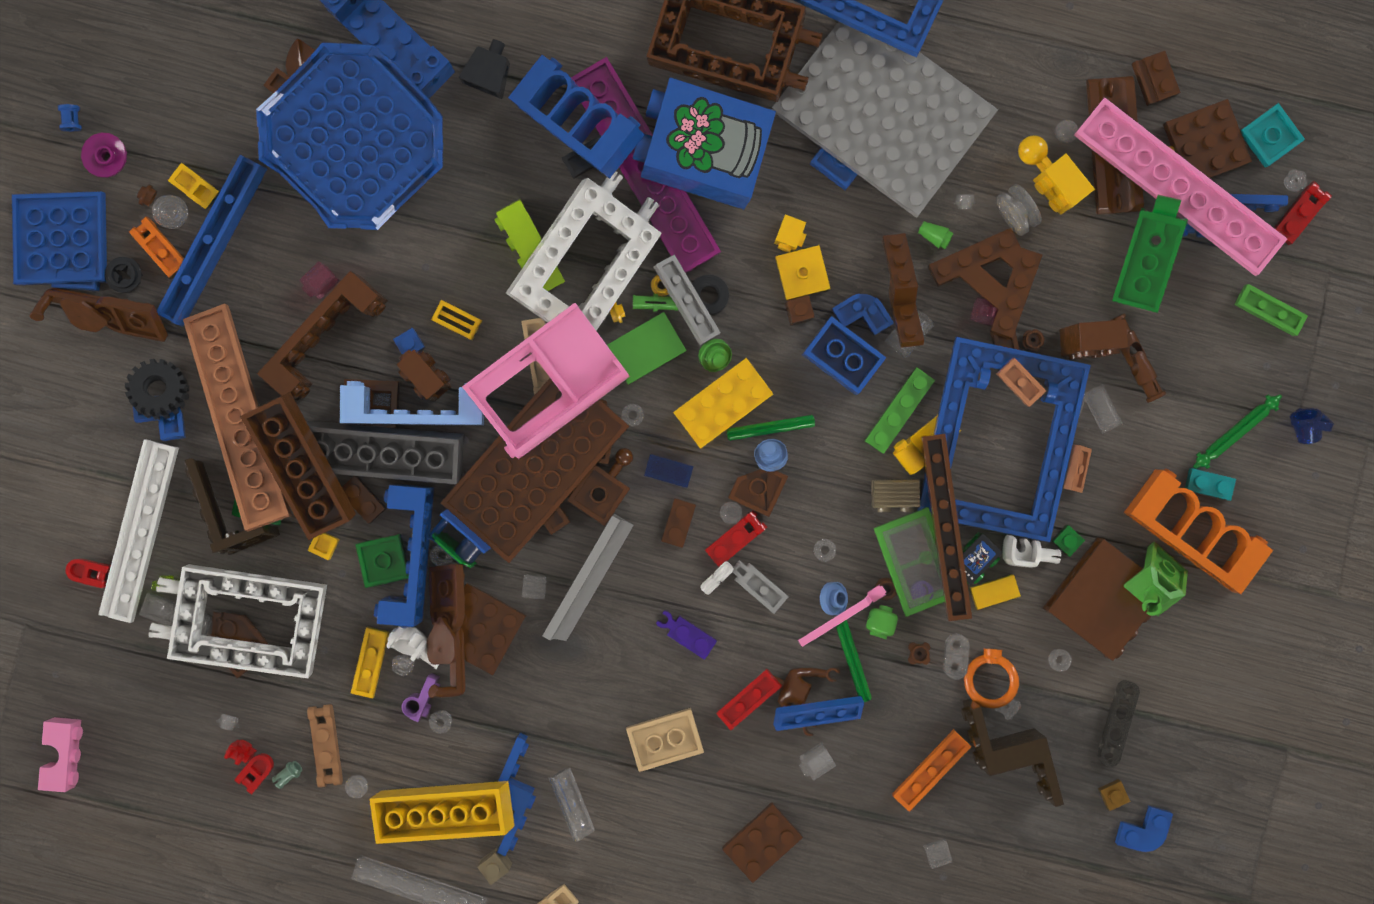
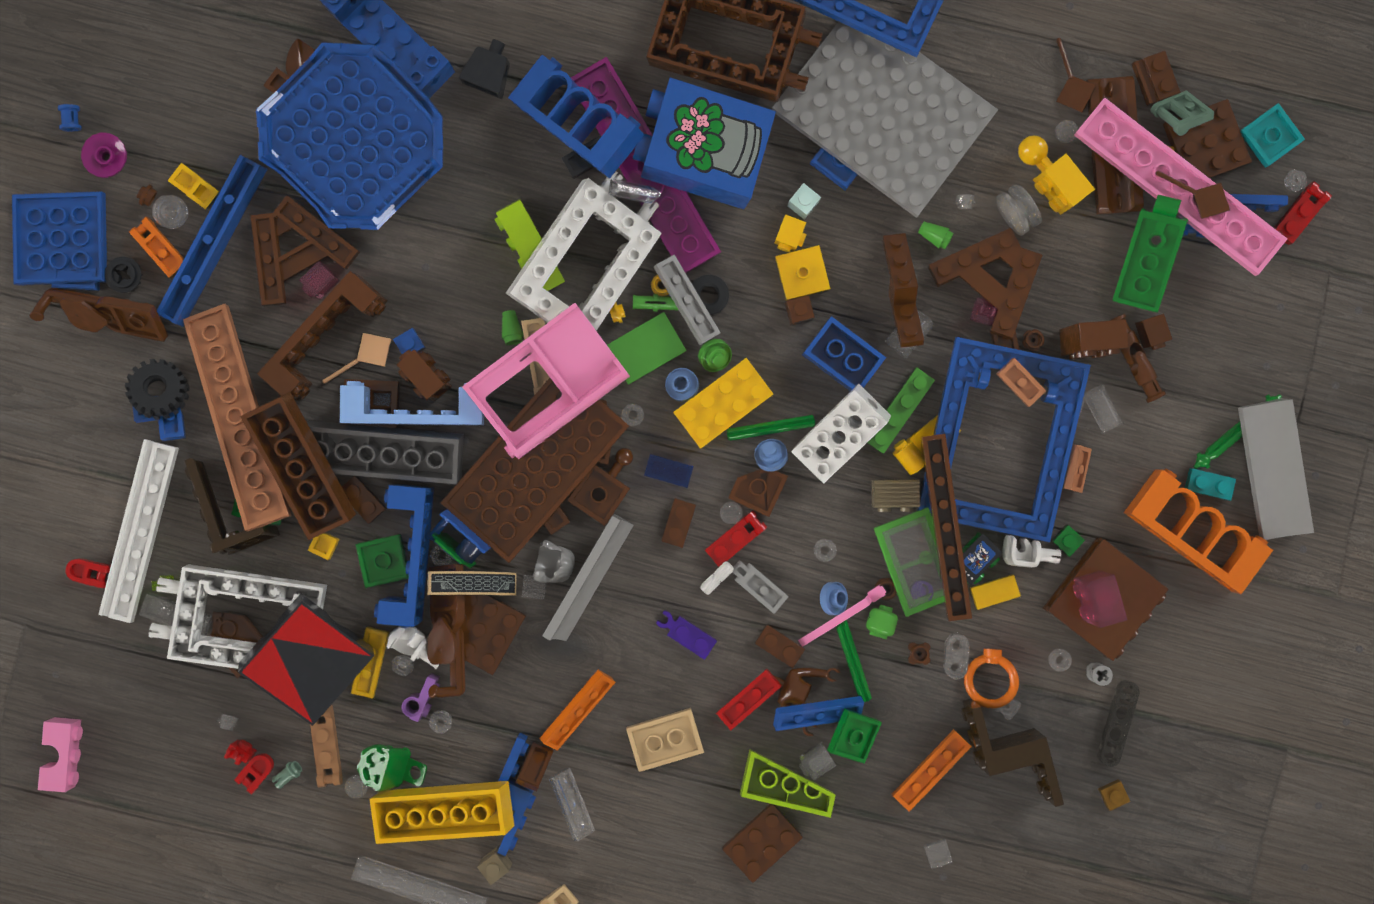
(273, 267): none -> reddish brown plate
(306, 660): none -> tile
(372, 350): none -> light nougat piece
(387, 767): none -> green piece
(471, 583): none -> slope
(474, 328): yellow tile -> none
(511, 328): none -> bright green cone
(534, 766): none -> reddish brown tile
(553, 563): none -> light grey hair
(577, 710): none -> orange plate
(633, 191): none -> clear slope
(682, 384): none -> medium blue plate
(779, 646): none -> reddish brown plate
(780, 786): none -> lime wedge
(804, 201): none -> light aqua brick
(854, 736): none -> green tile
(857, 434): none -> white brick
(866, 307): blue plate -> none
(1076, 91): none -> reddish brown piece
(1099, 599): none -> clear pink brick
(1104, 670): none -> light grey bush
(1150, 835): blue plate -> none
(1154, 332): none -> reddish brown brick
(1160, 582): bright green plate -> none
(1185, 106): none -> sand green plate
(1209, 200): none -> reddish brown piece
(1271, 310): bright green plate -> none
(1276, 469): none -> light grey arch
(1309, 425): clear blue piece -> none

